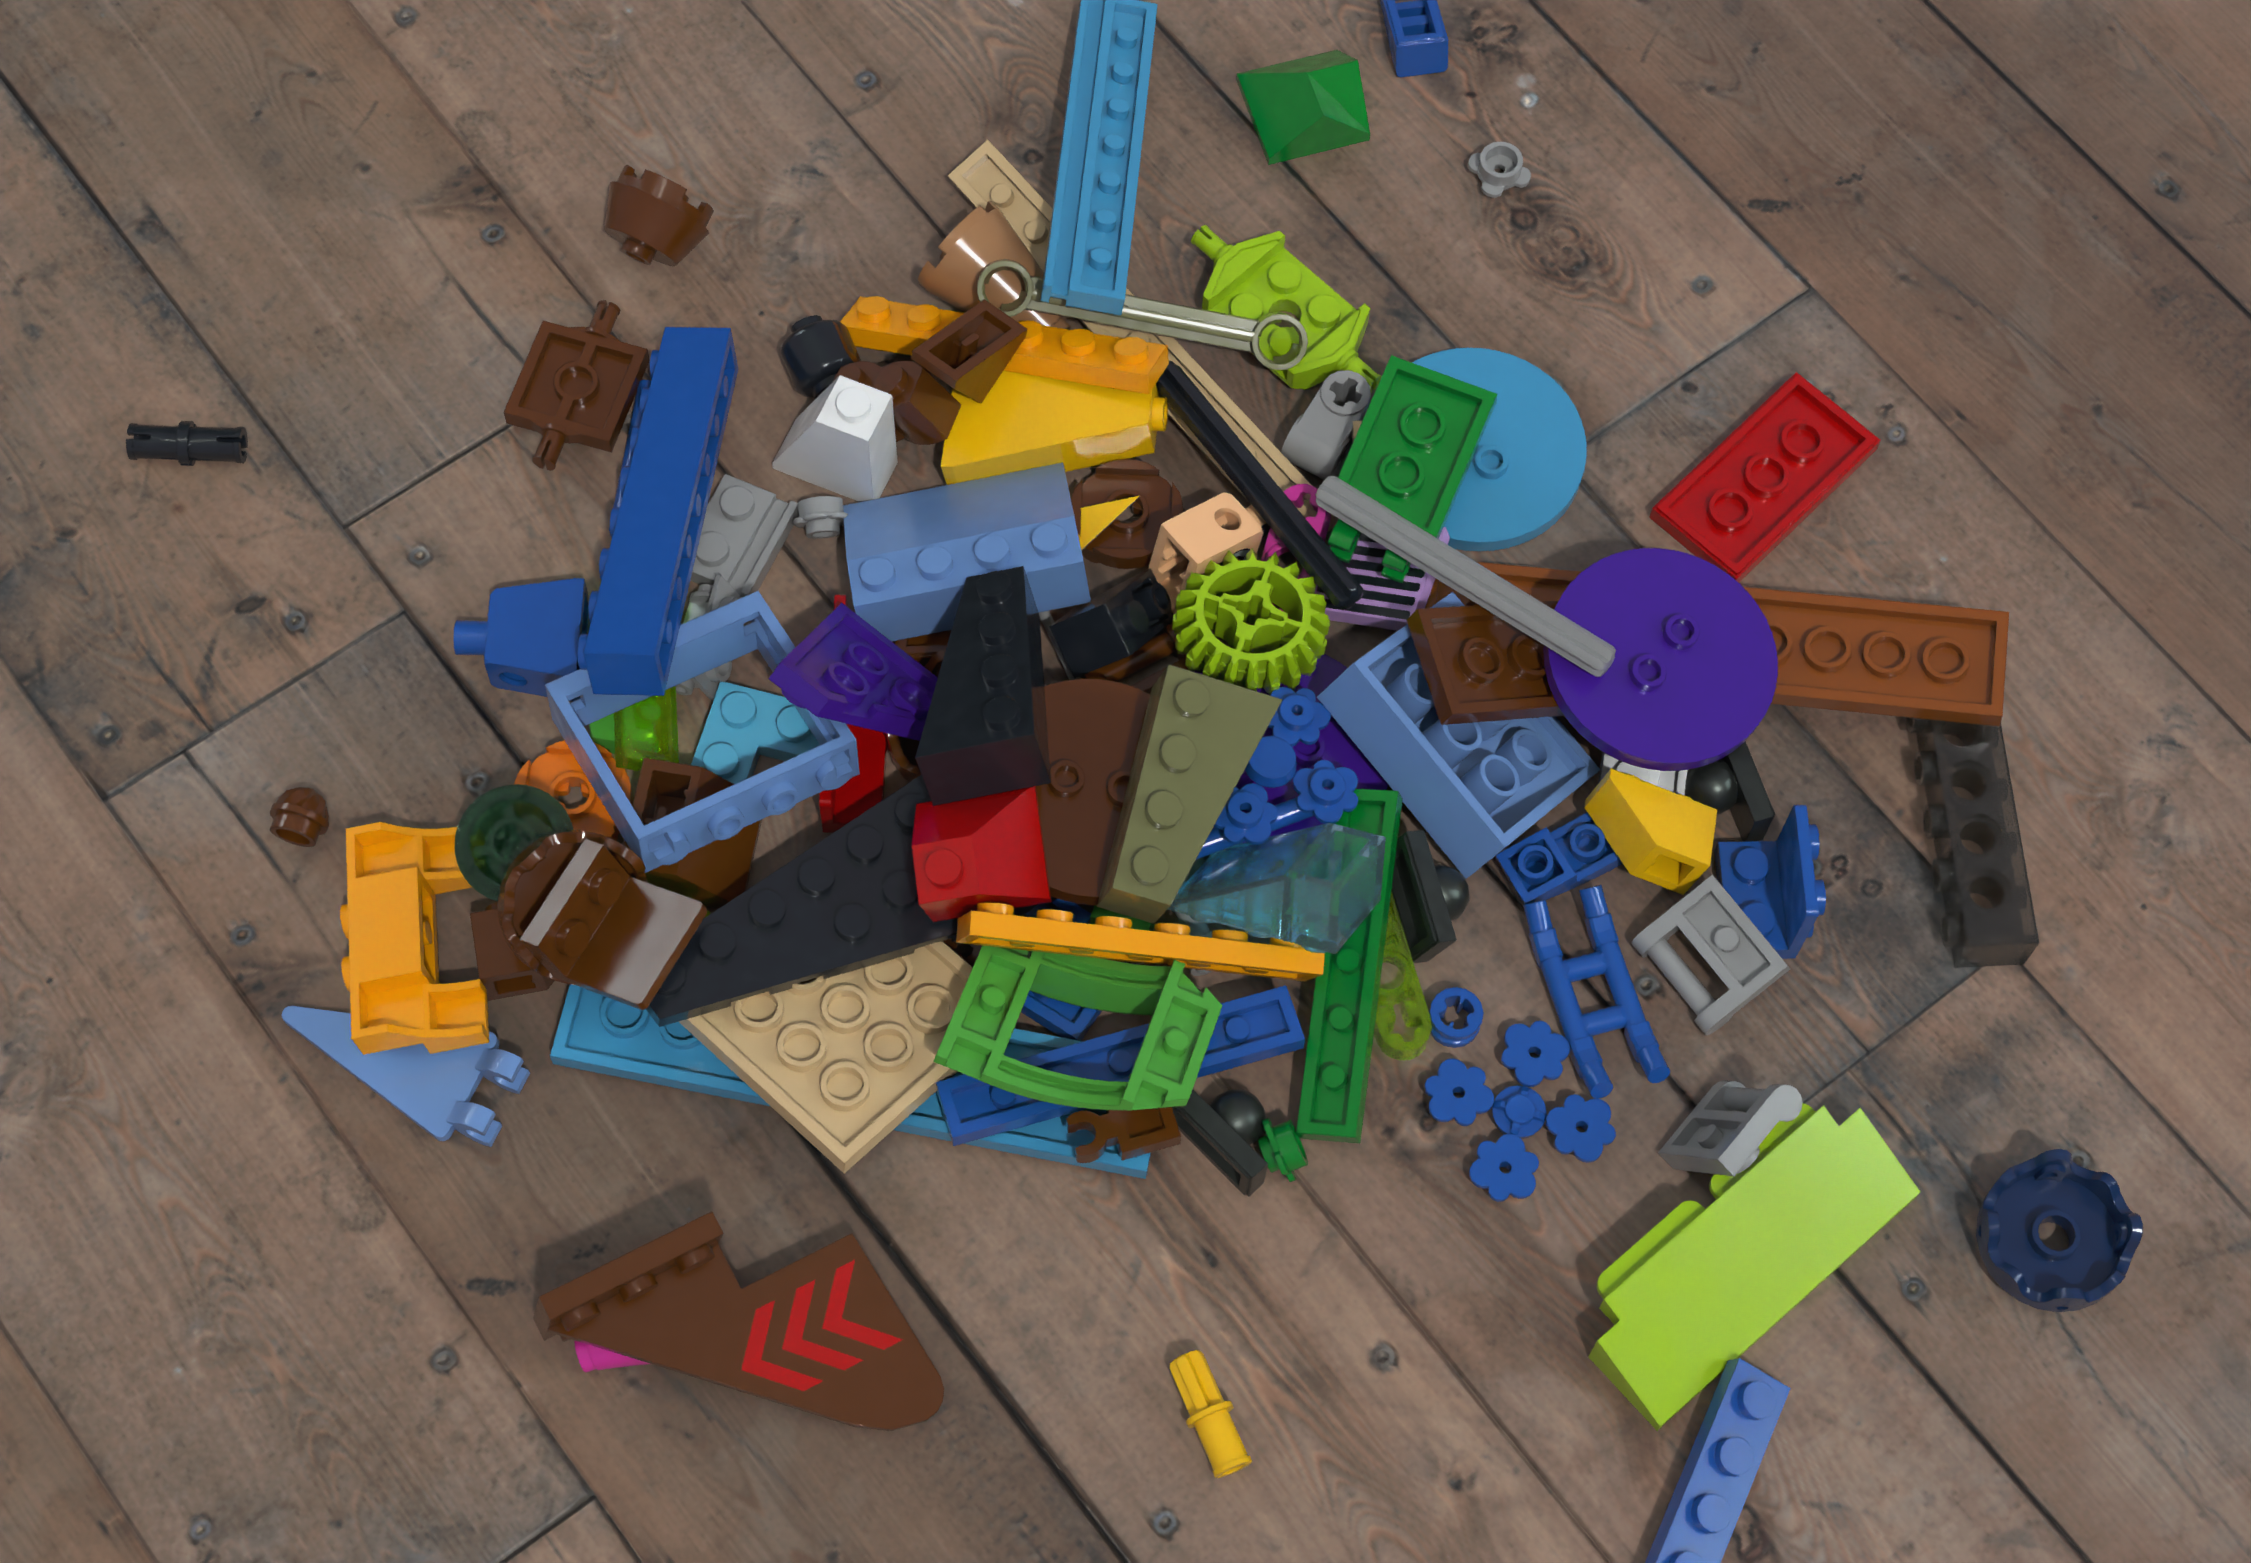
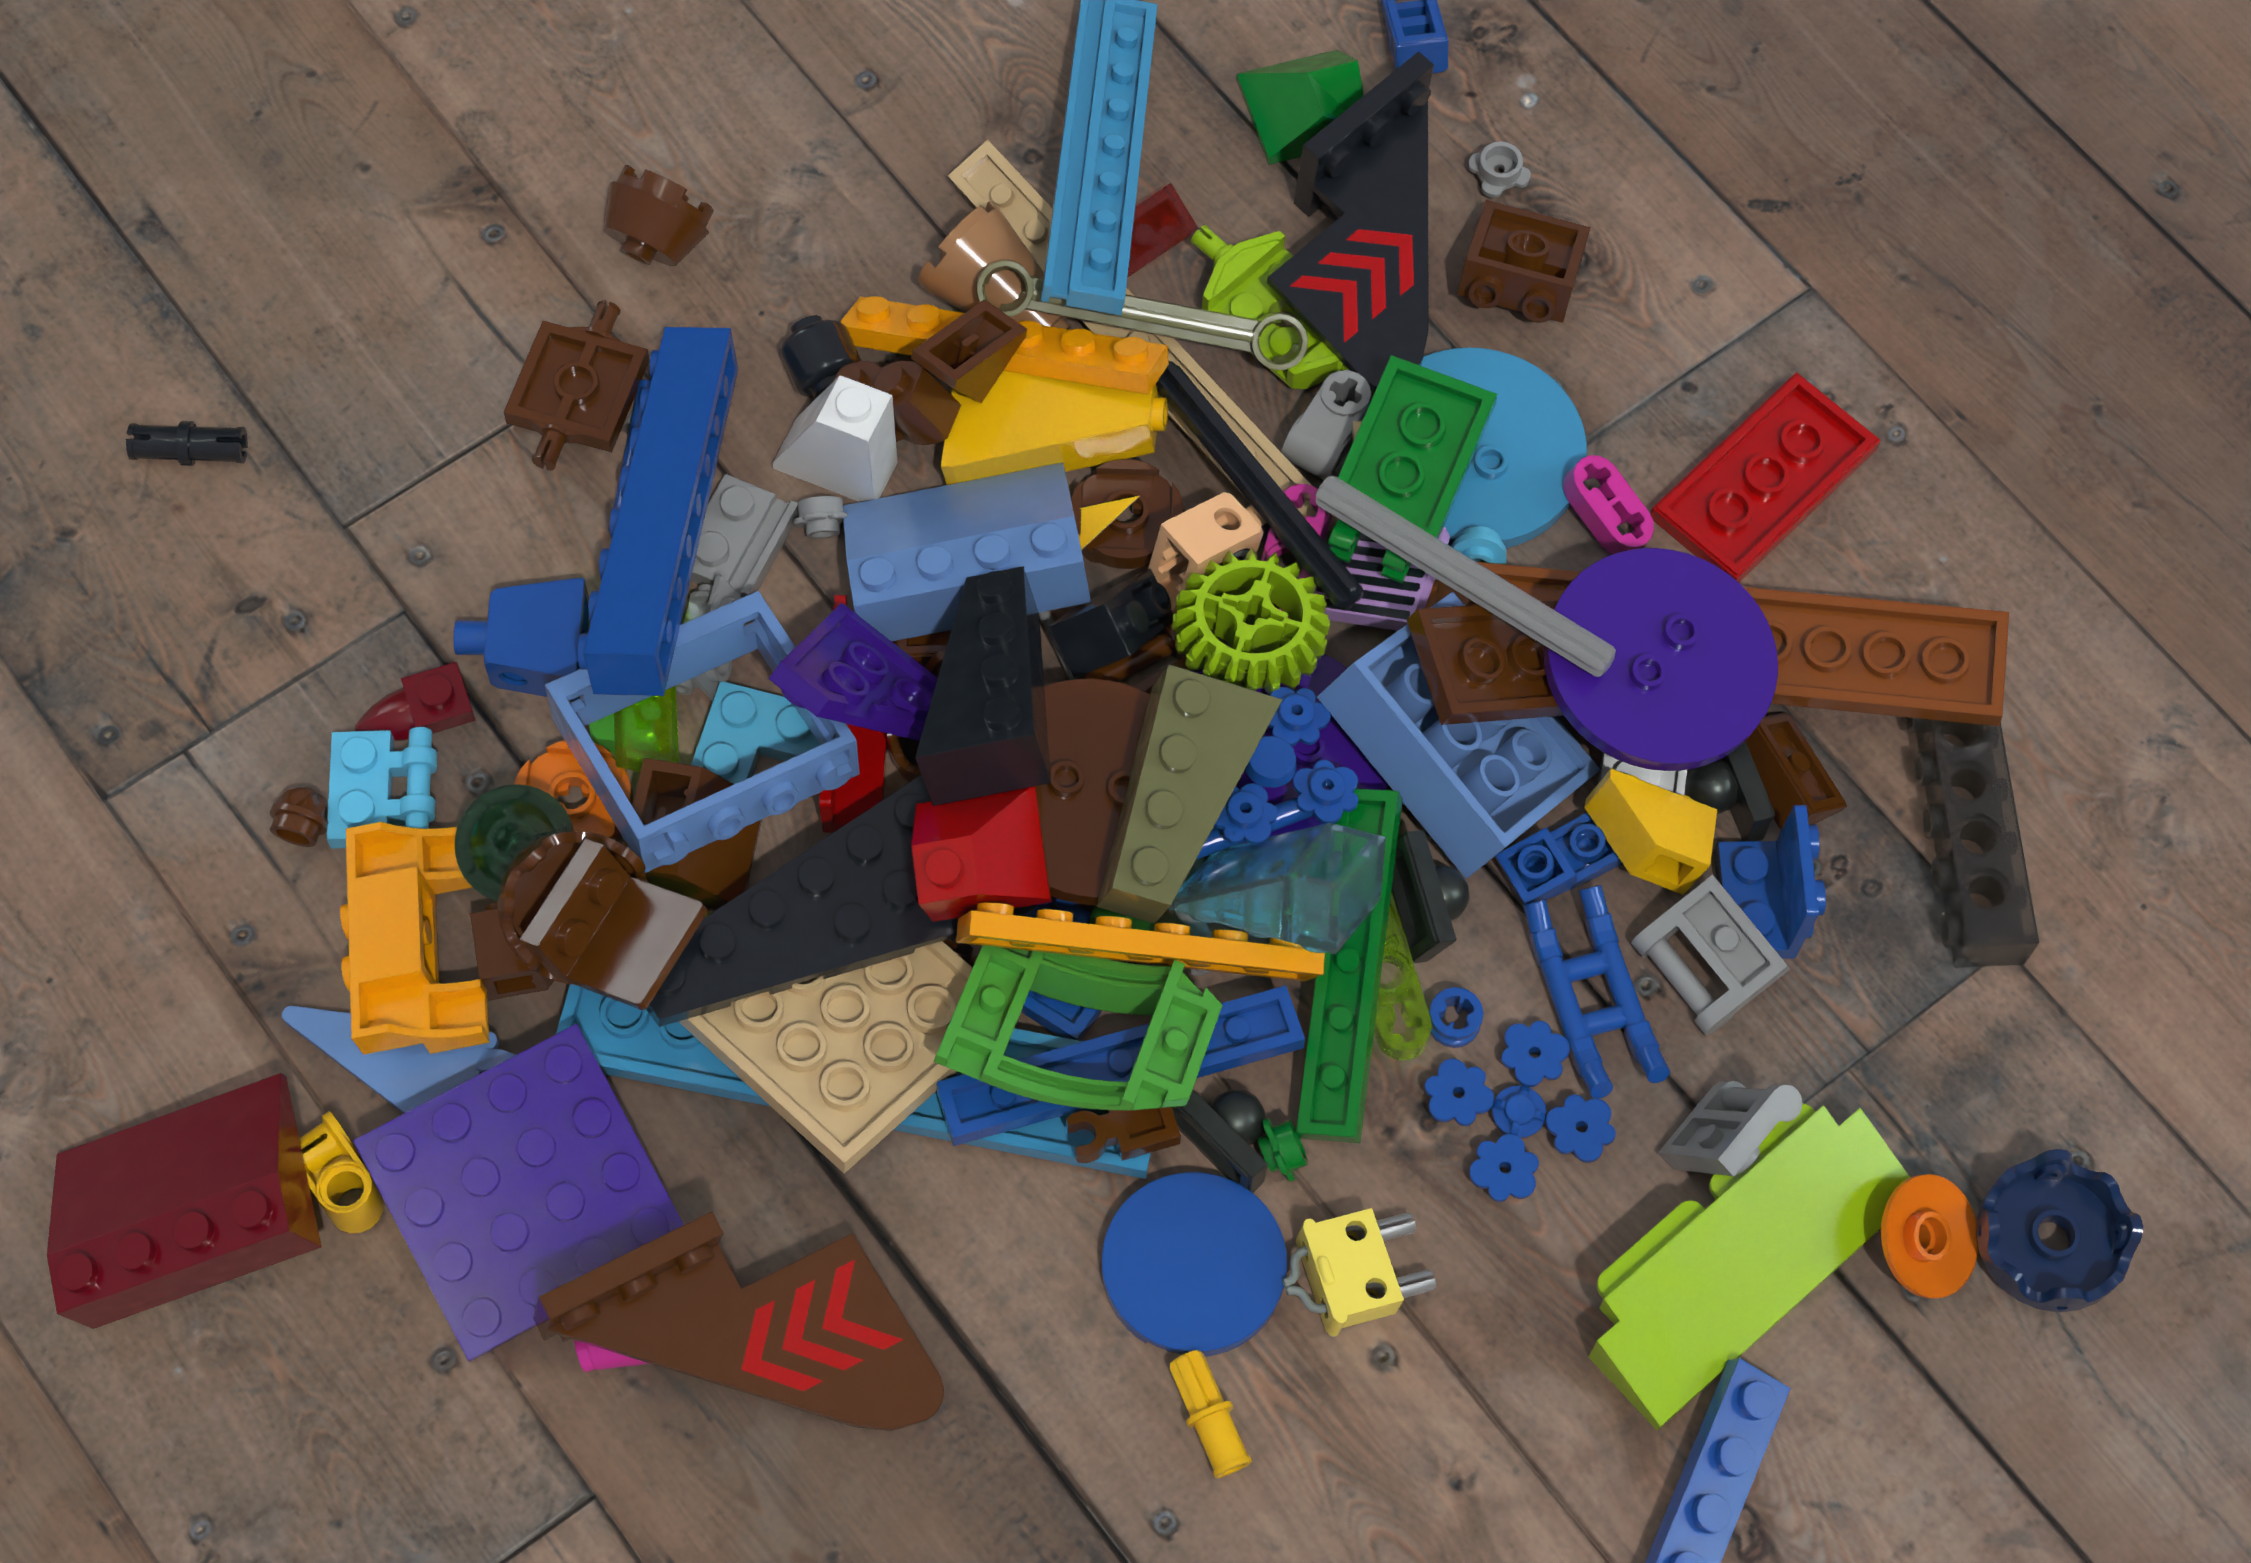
(179, 1205): none -> dark red slope
(332, 1170): none -> yellow piece
(363, 780): none -> medium azure plate
(427, 700): none -> dark red plate
(517, 1187): none -> dark purple plate
(1158, 226): none -> clear red slope
(1194, 1263): none -> blue tile
(1347, 1269): none -> light yellow piece
(1368, 272): none -> black piece
(1481, 545): none -> medium azure plate
(1523, 262): none -> reddish brown plate
(1608, 505): none -> dark pink beam
(1792, 771): none -> reddish brown slope
(1929, 1236): none -> orange dish

